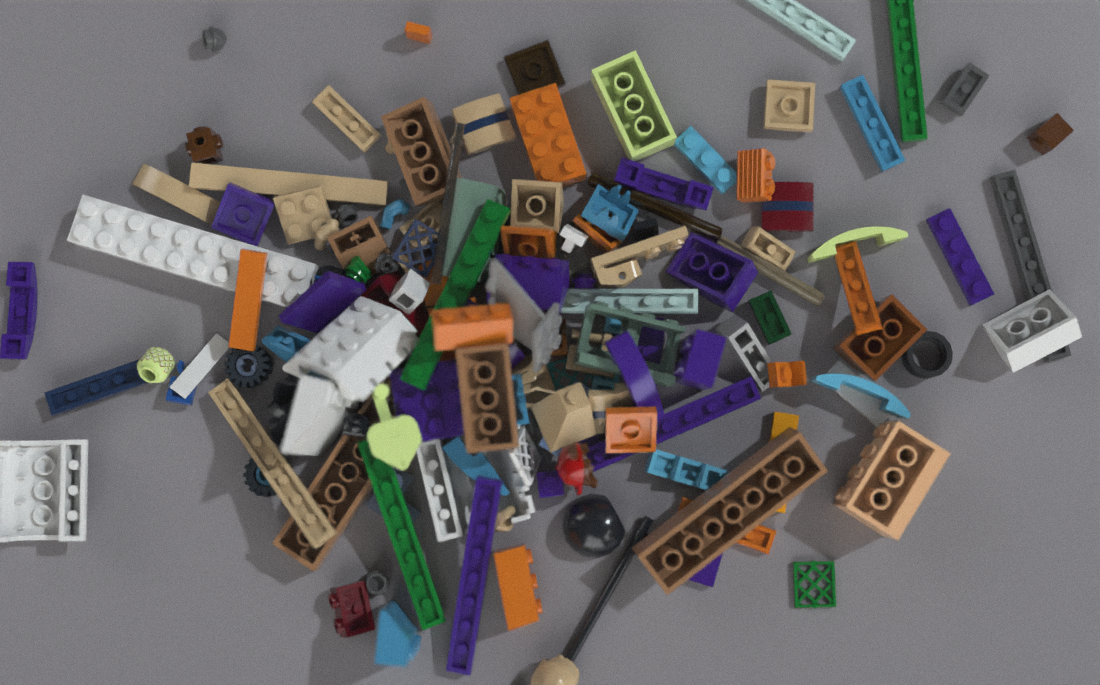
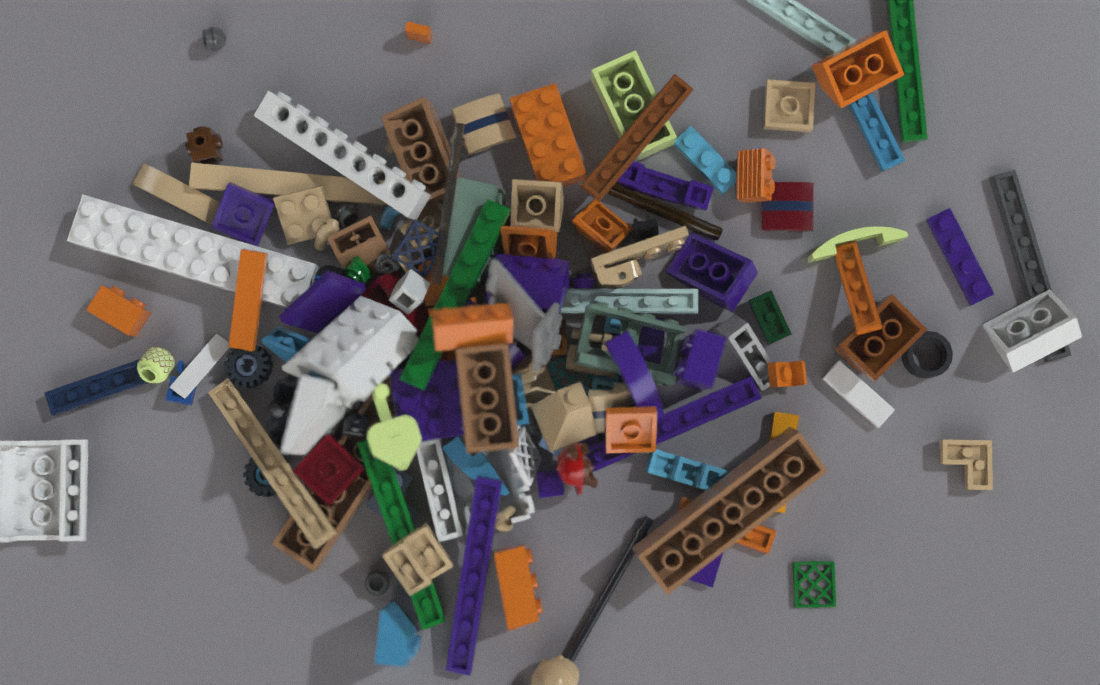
(21, 312): dark purple slope -> none
(119, 311): none -> orange brick
(272, 113): none -> white brick
(329, 469): none -> dark red plate
(346, 118): tan plate -> none
(351, 609): dark red bracket -> none
(417, 559): none -> tan slope
(534, 68): dark brown tile -> none
(573, 237): white tile -> none
(593, 526): black cylinder -> none
(618, 205): dark azure piece -> none
(636, 138): none -> dark orange tile
(768, 247): tan slope -> none
(775, 273): dark tan axle -> none
(858, 69): none -> orange slope
(889, 404): medium azure slope -> none
(906, 482): light nougat brick -> none
(964, 89): dark grey plate -> none
(976, 458): none -> tan plate
(1049, 134): reddish brown brick -> none

